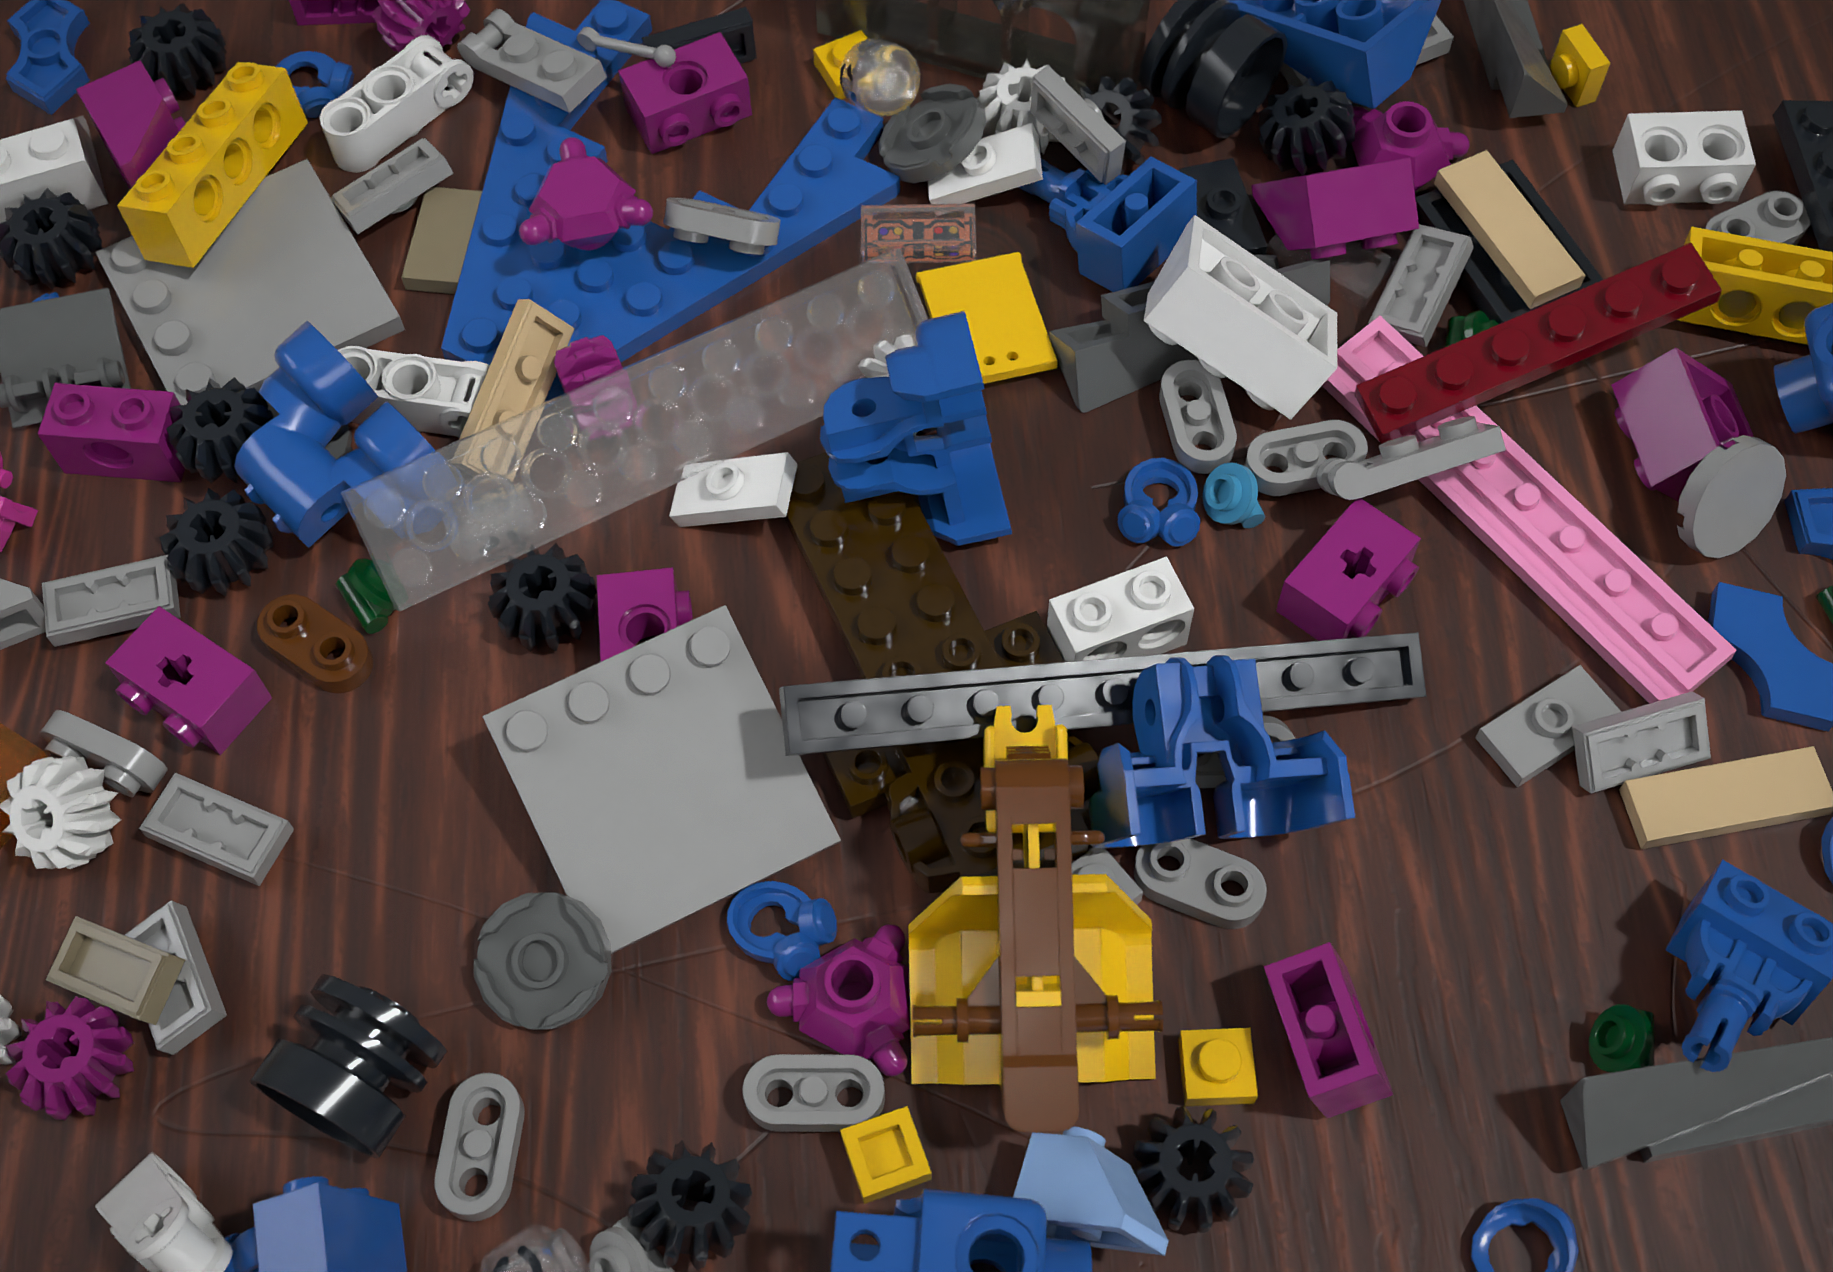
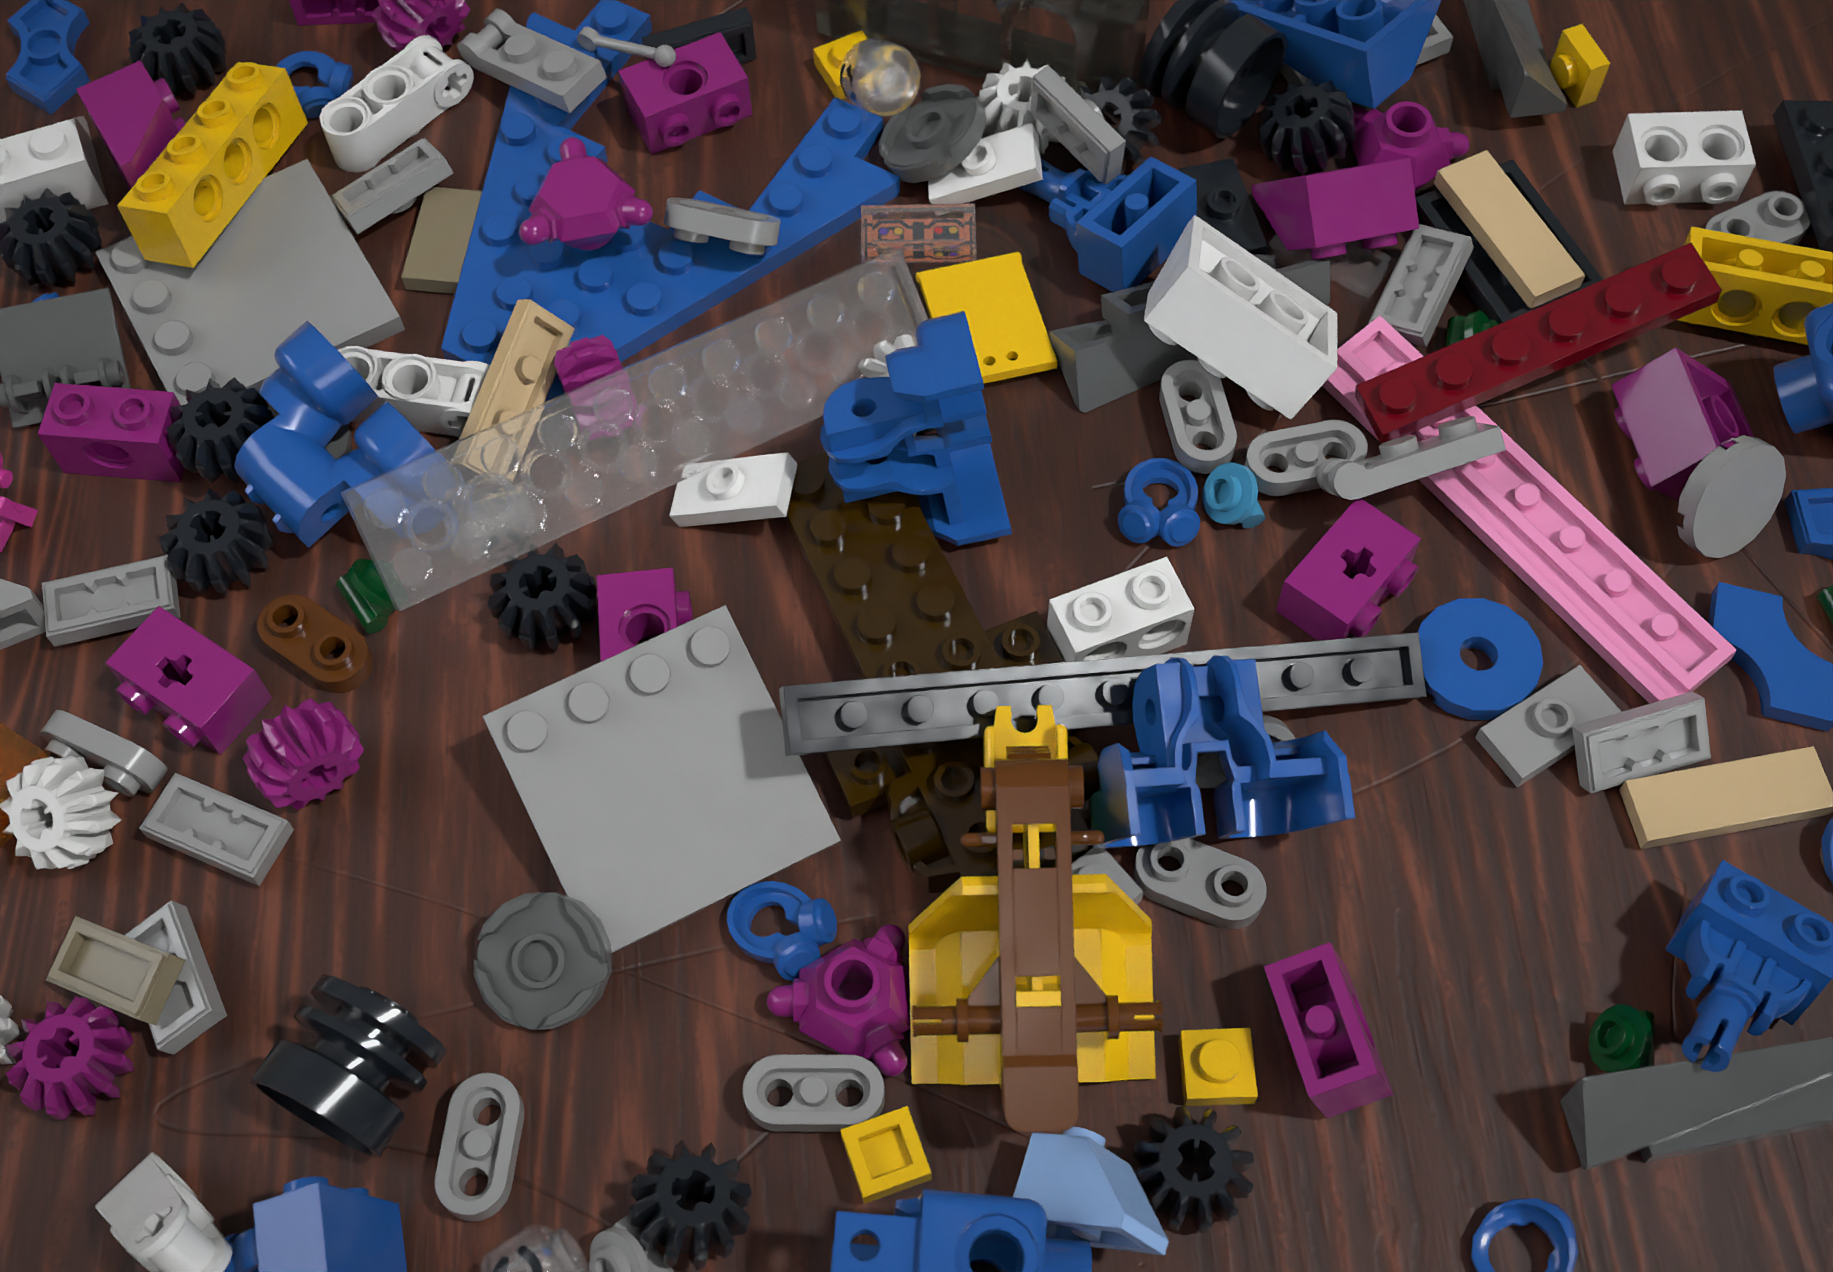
(303, 754): none -> magenta gear
(1500, 635): none -> blue tile

